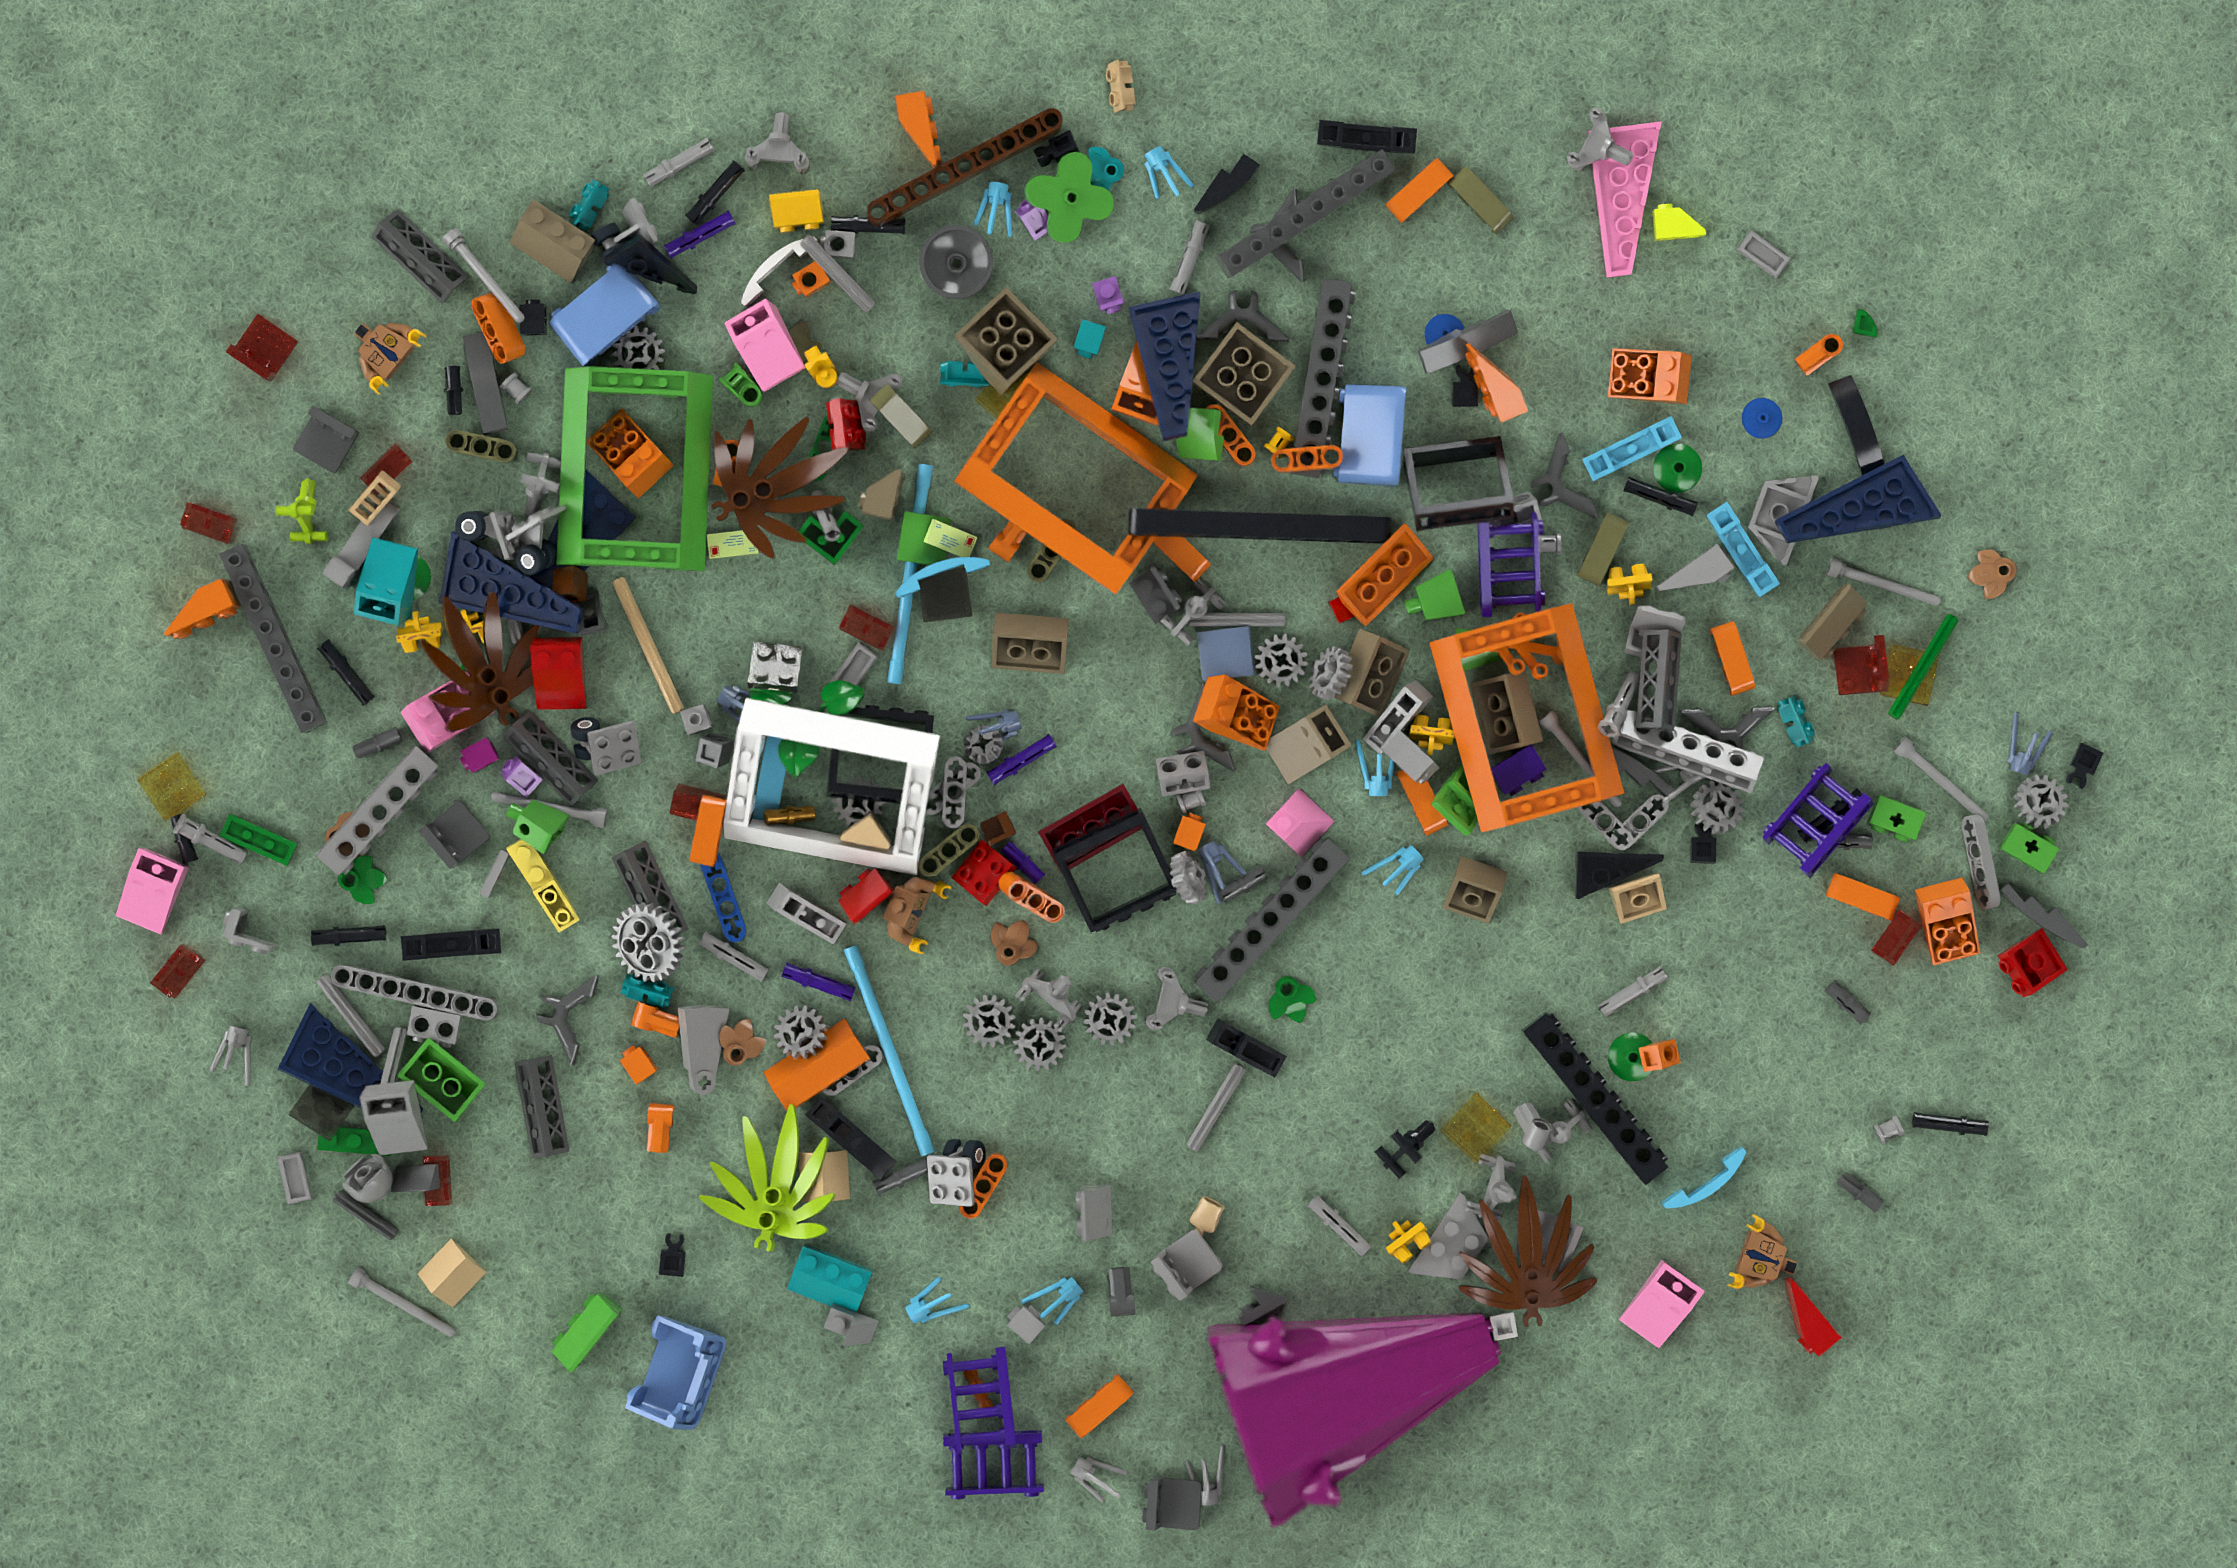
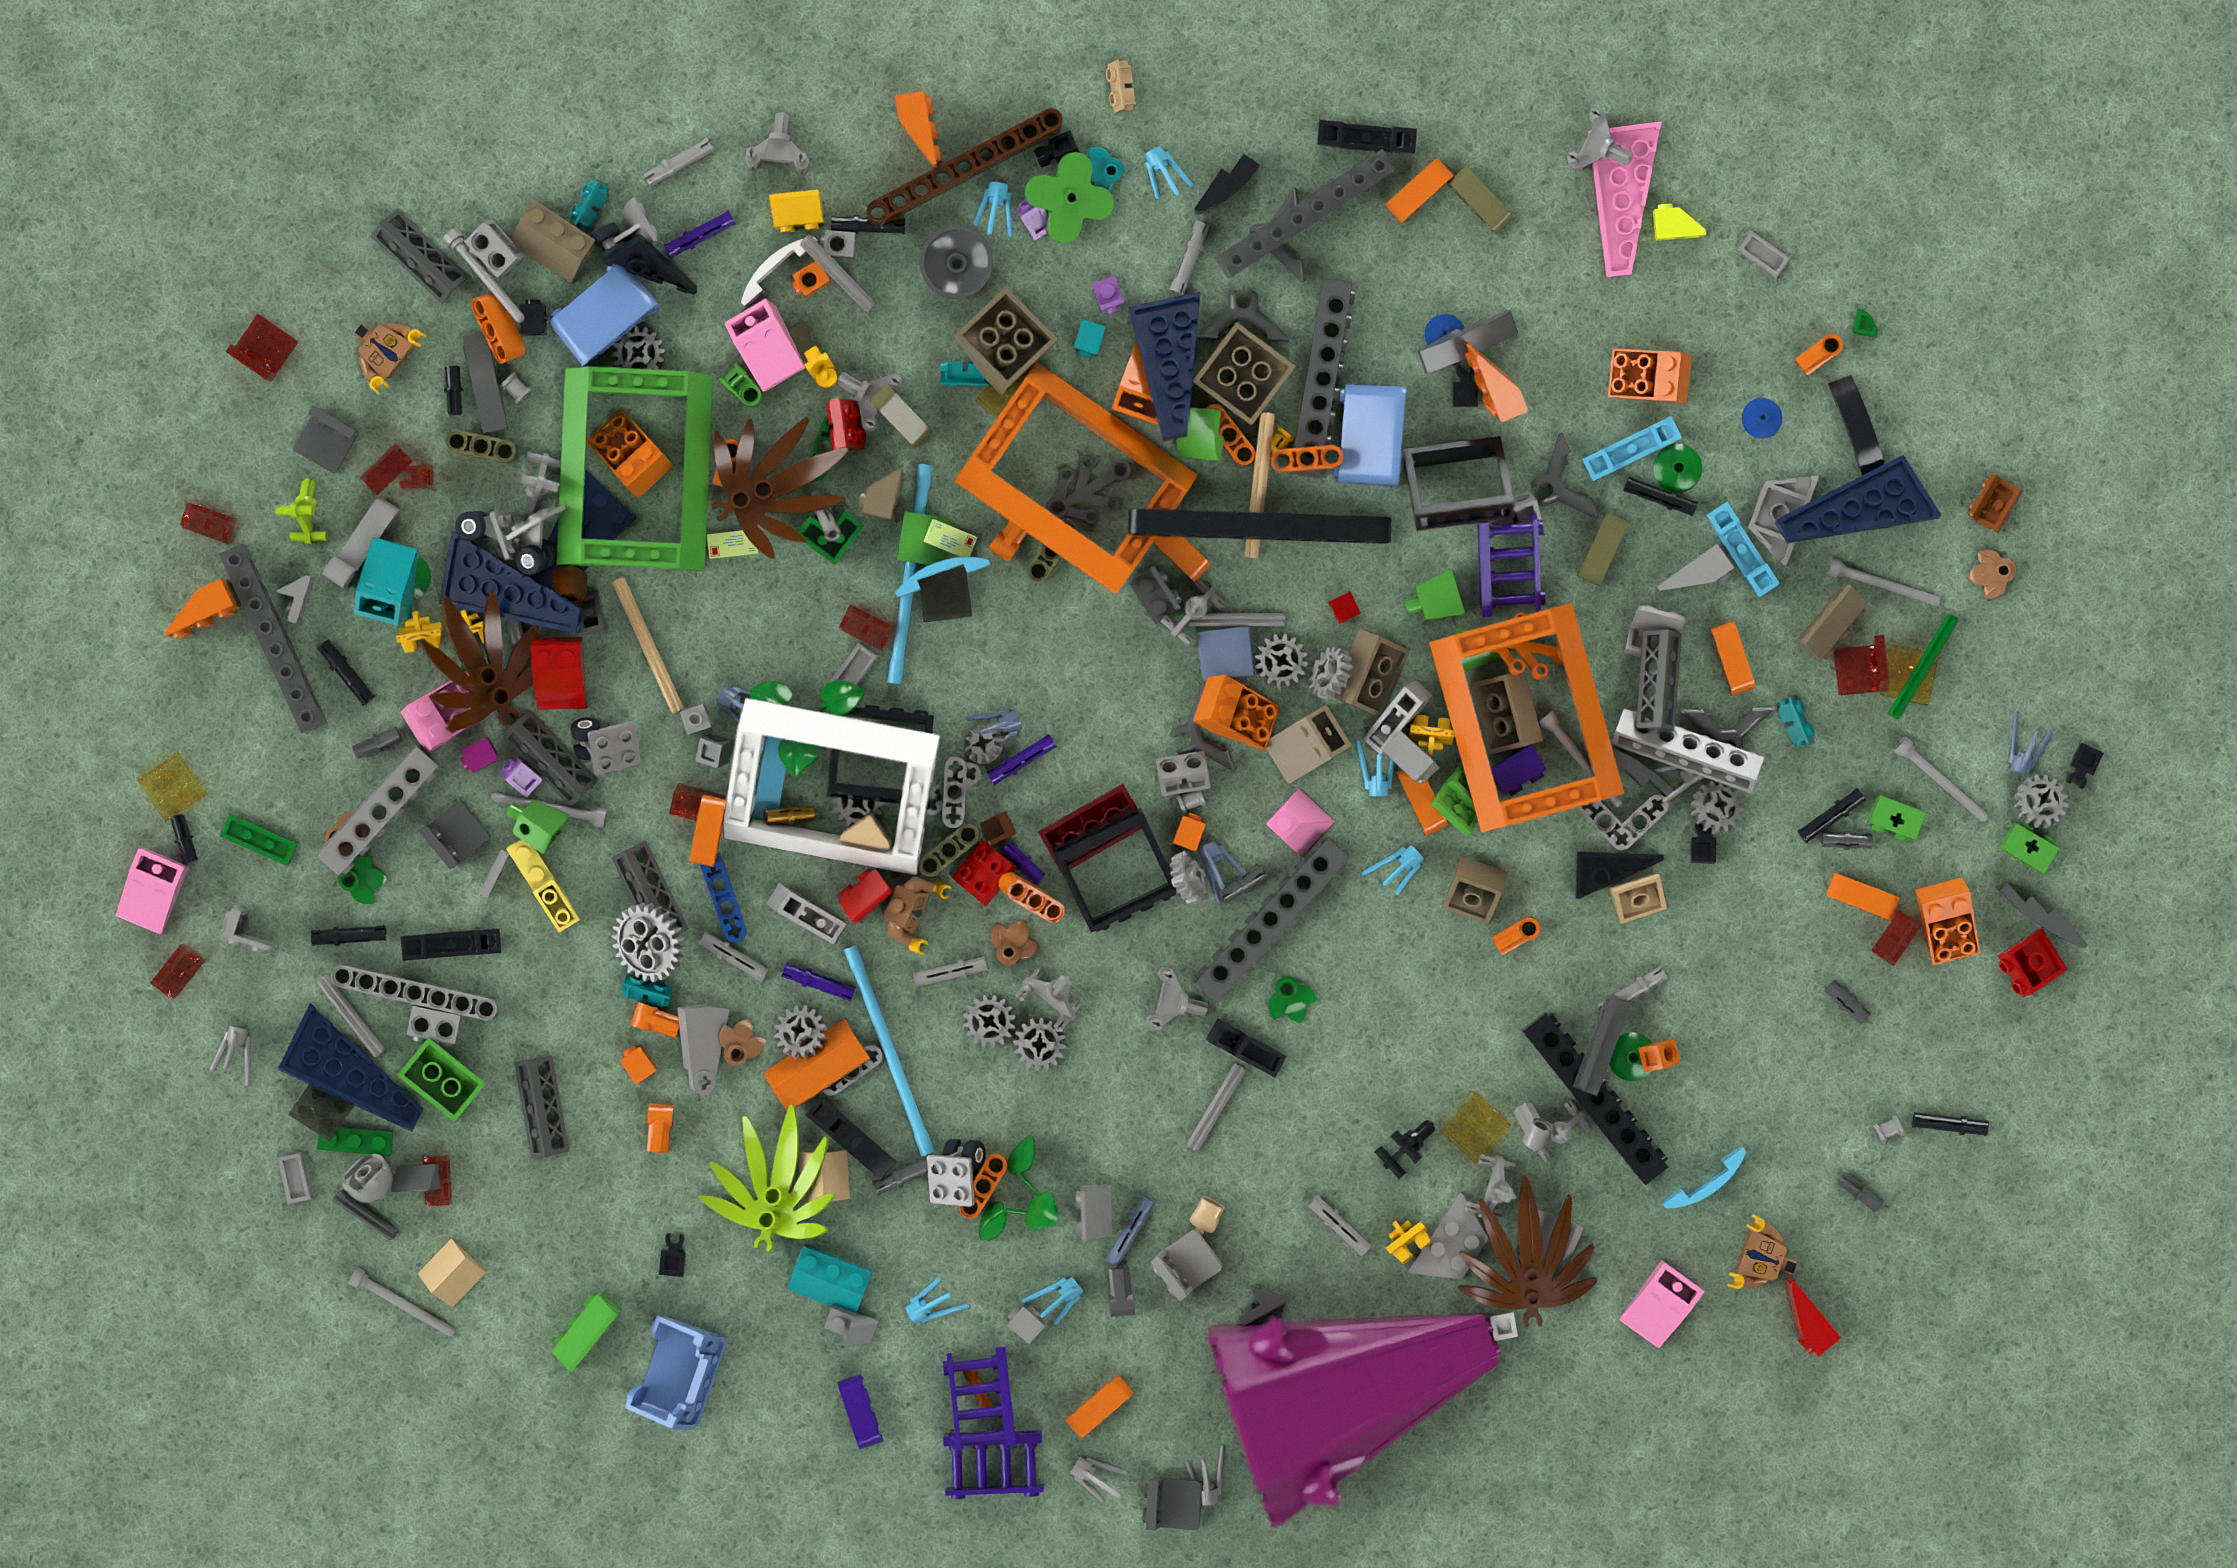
(199, 834): light grey pin -> none
(300, 591): none -> light grey slope
(389, 483): tan slope -> none
(394, 1055): light grey axle -> none
(394, 1117): light grey slope -> none
(422, 480): none -> clear red hinge
(498, 243): none -> light grey brick
(563, 1006): dark grey piece -> none
(714, 193): black pin -> none
(775, 667): clear smoke plate -> none
(859, 1411): none -> dark purple beam
(979, 965): none -> light grey pin
(1029, 643): dark tan slope -> none
(1041, 1209): none -> green plant
(1084, 492): none -> dark grey plant
(1099, 1024): light grey gear -> none
(1144, 1205): none -> sand blue pin
(1260, 475): none -> tan axle
(1384, 575): orange slope -> none
(1514, 936): none -> orange piece
(1550, 544): light grey bush -> none
(1601, 1044): none -> dark grey fence
(1630, 586): yellow hips -> none
(1630, 684): light grey pin -> none
(1826, 843): dark purple fence -> none
(1985, 889): light grey beam -> none
(1994, 503): none -> dark orange bracket

